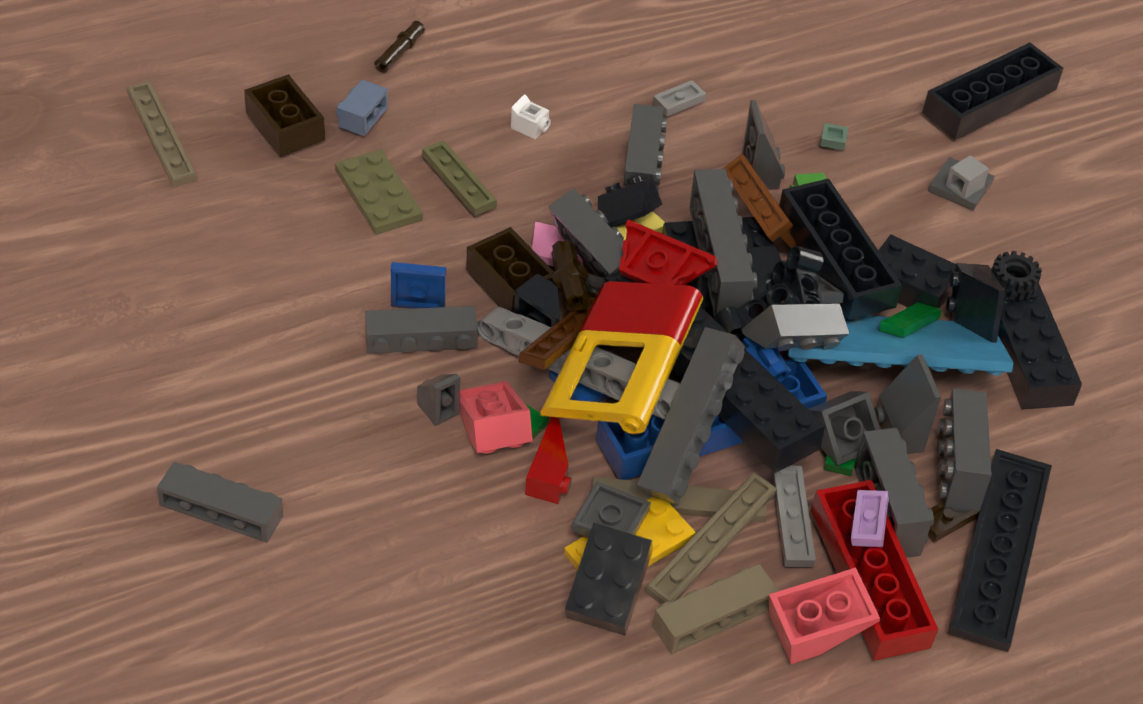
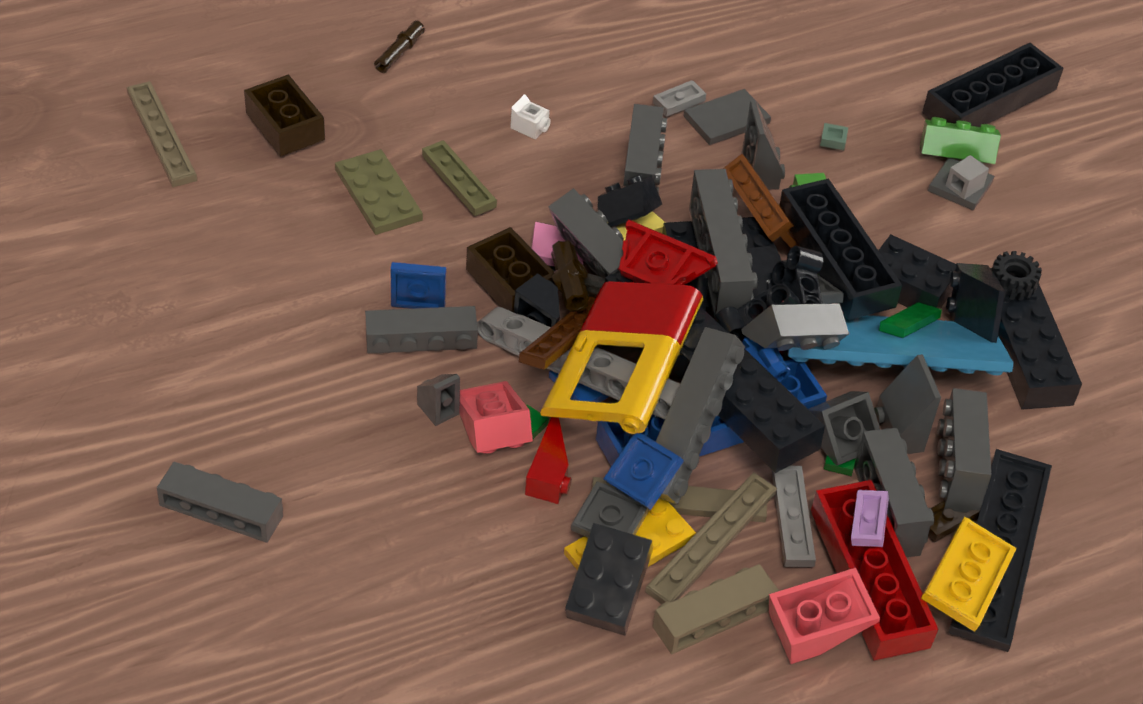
(362, 107): sand blue brick -> none
(643, 470): none -> blue tile
(722, 116): none -> dark grey tile
(960, 140): none -> bright green brick
(969, 574): none -> yellow tile

